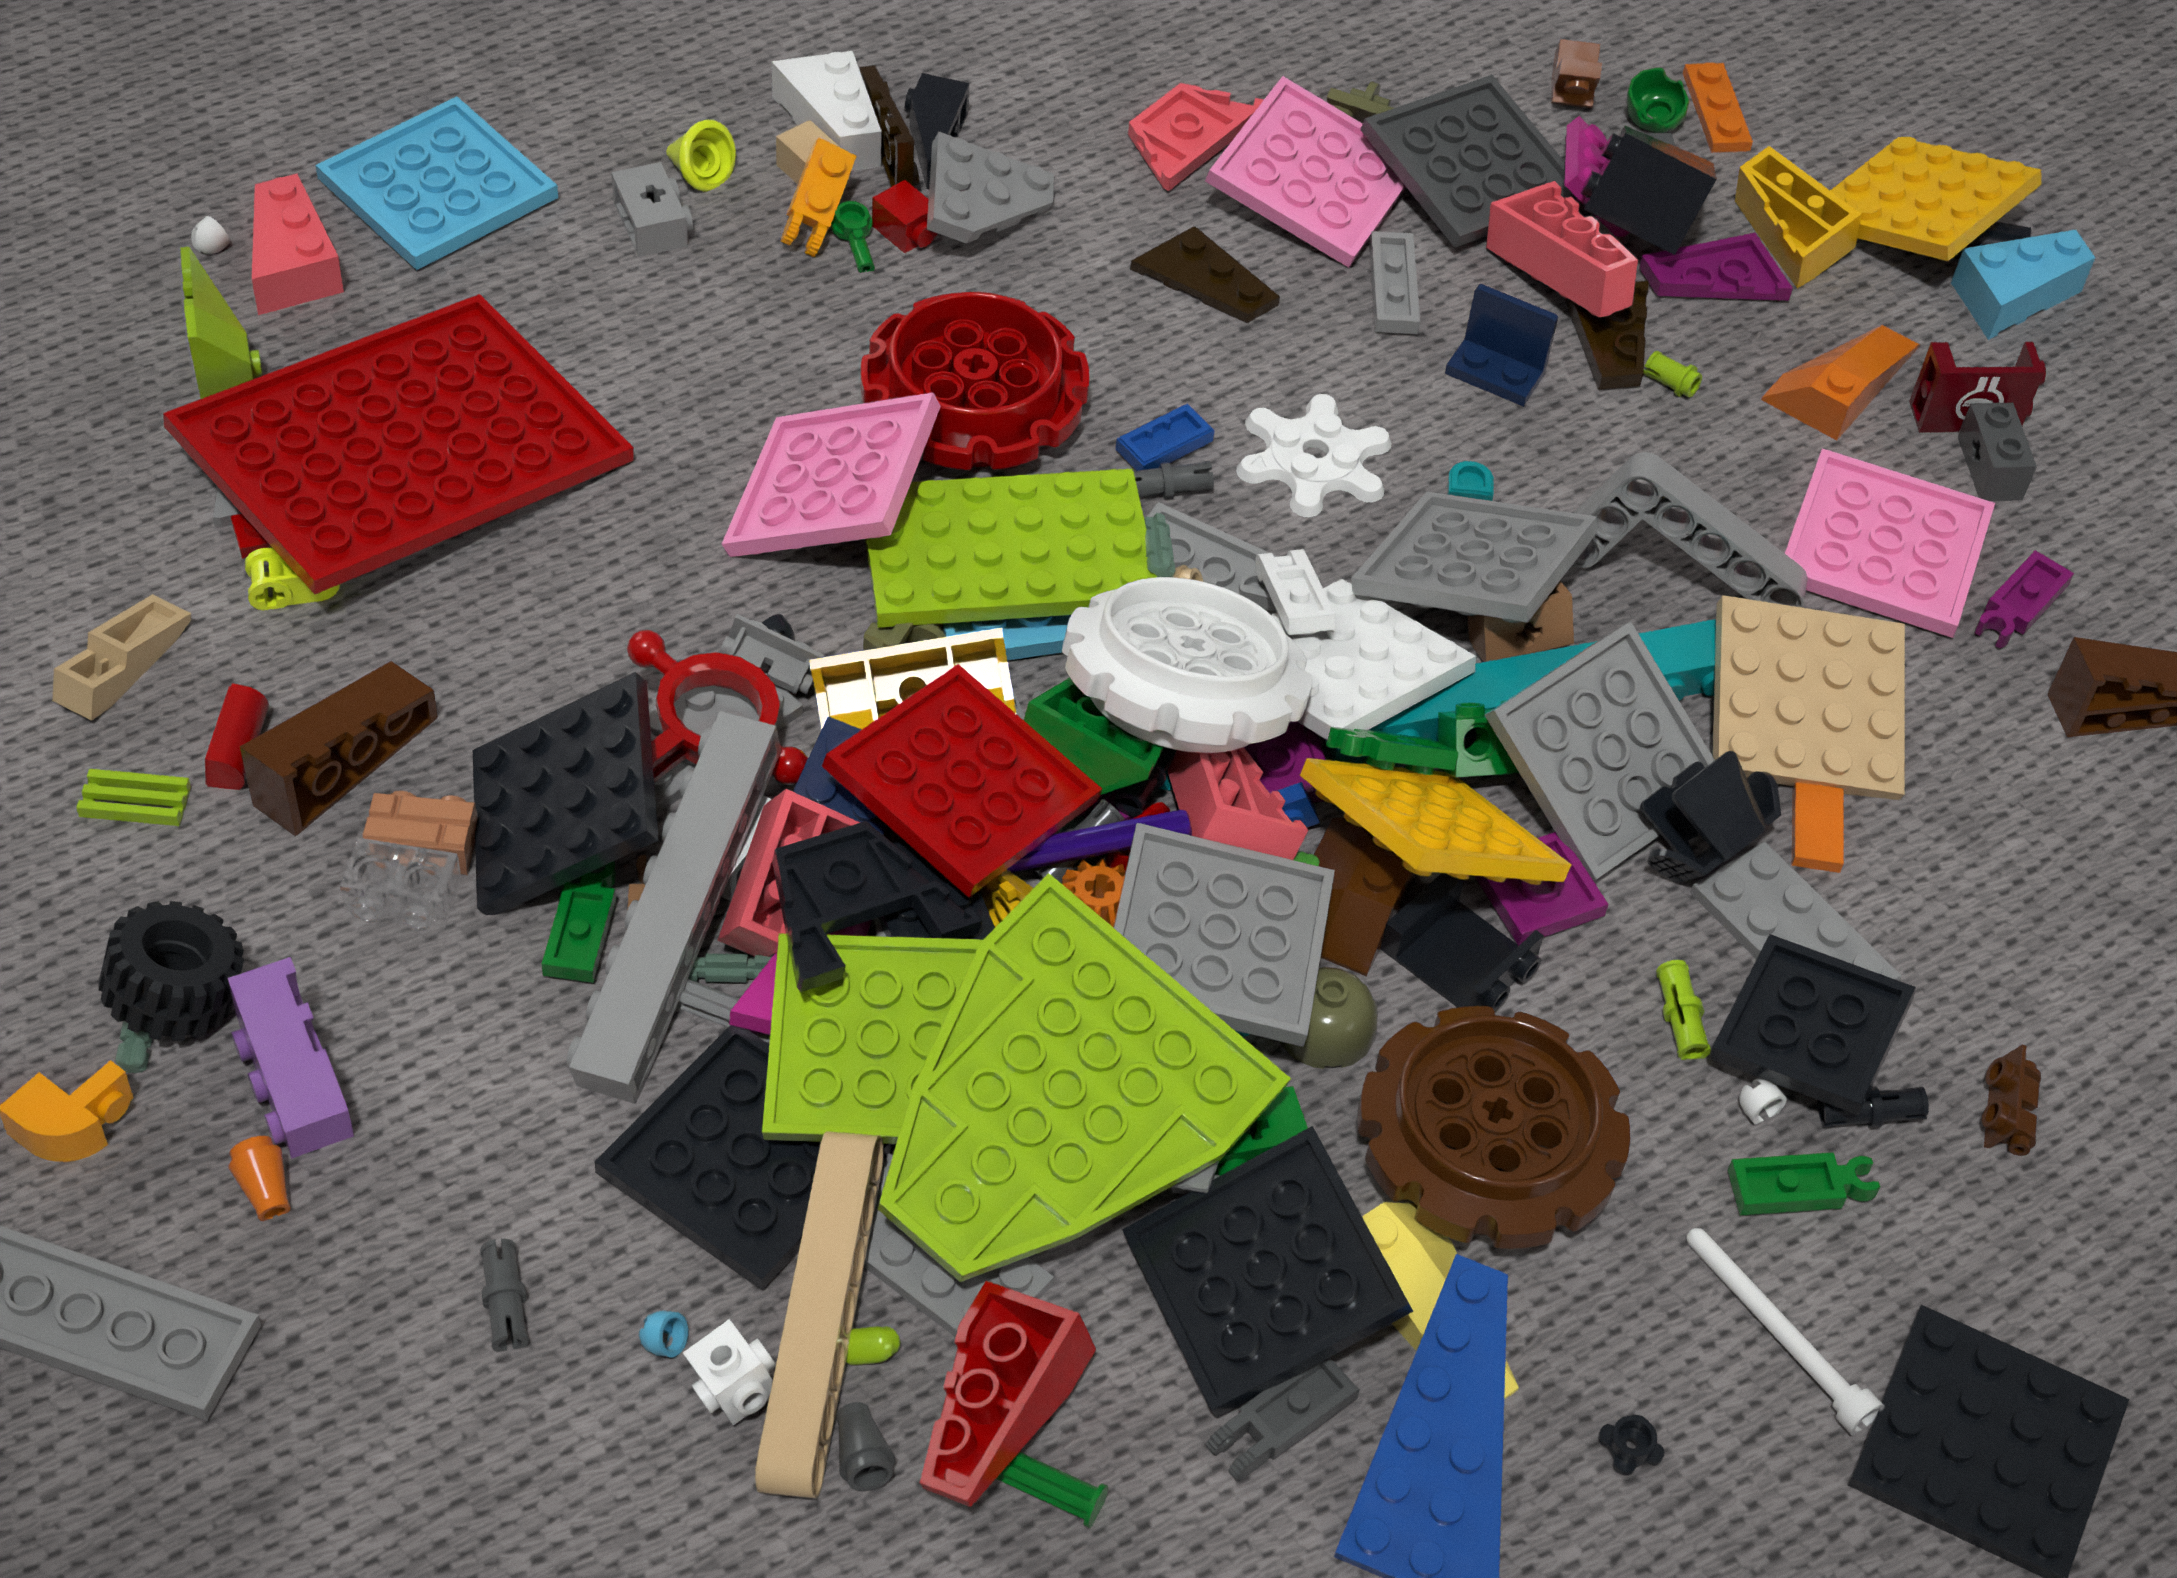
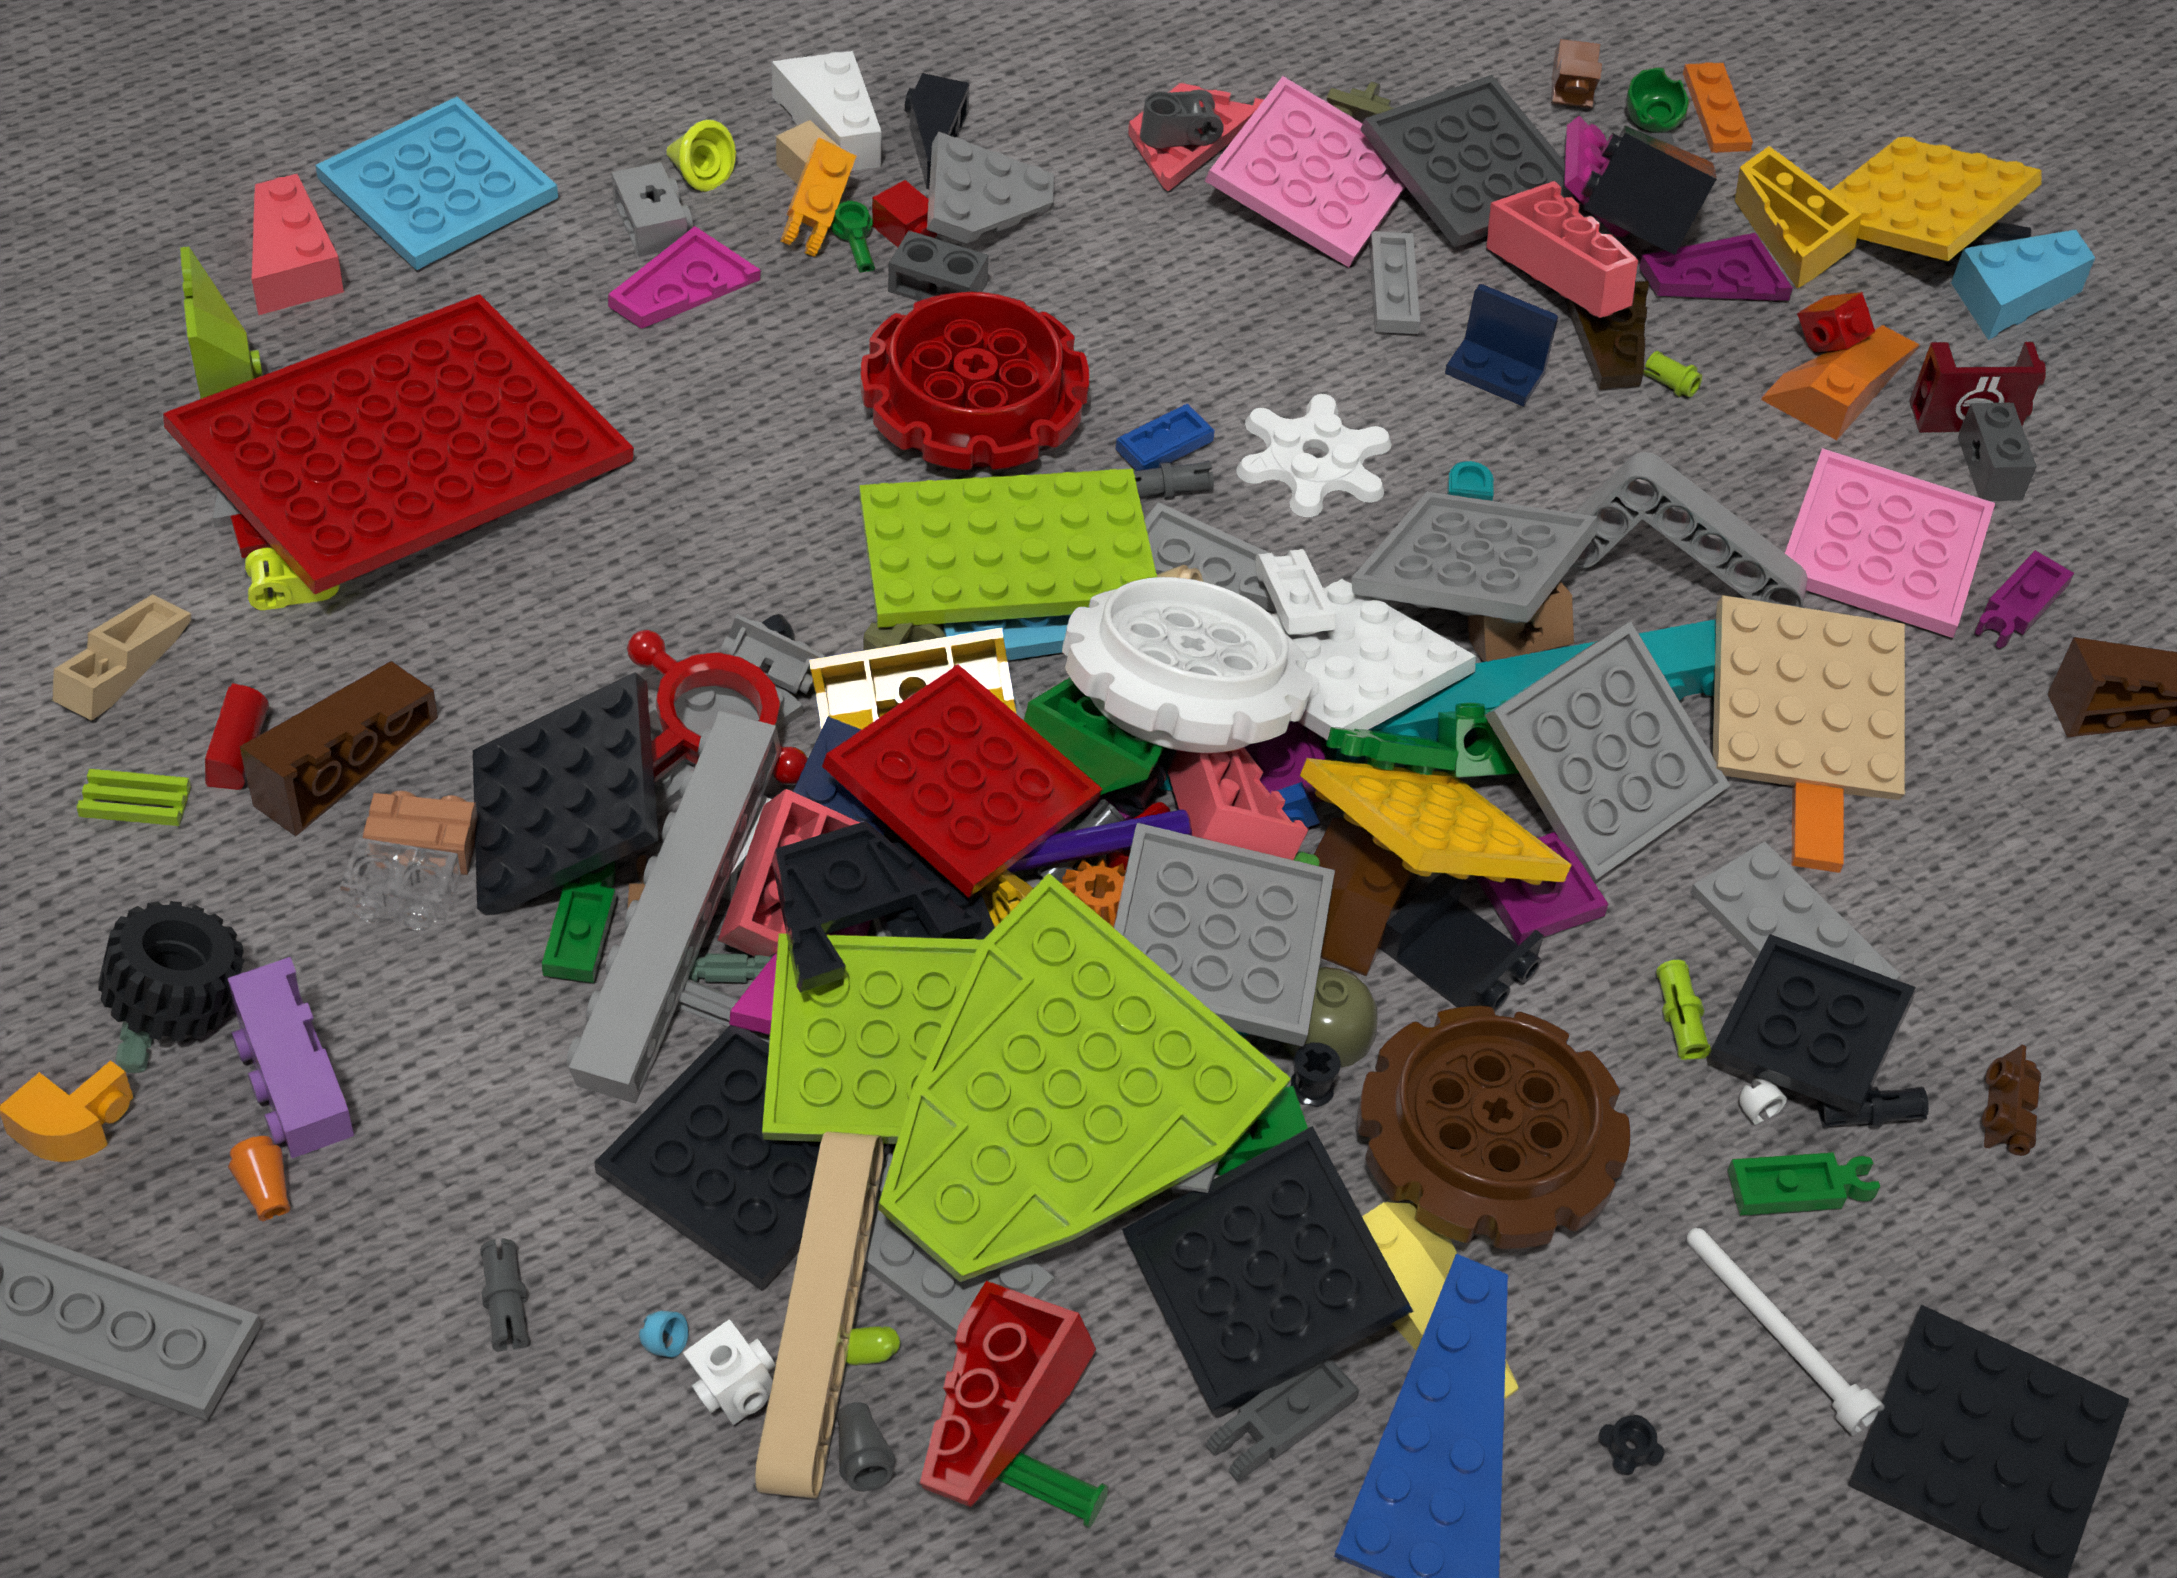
(209, 236): white hinge -> none
(681, 278): none -> dark pink wing
(832, 476): bright pink plate -> none
(896, 139): dark brown wing -> none
(934, 267): none -> dark grey brick
(1159, 546): sand green axle -> none
(1175, 119): none -> dark grey piece
(1209, 273): dark brown wing -> none
(1315, 1071): none -> black bush
(1718, 805): black piece -> none
(1836, 322): none -> red brick

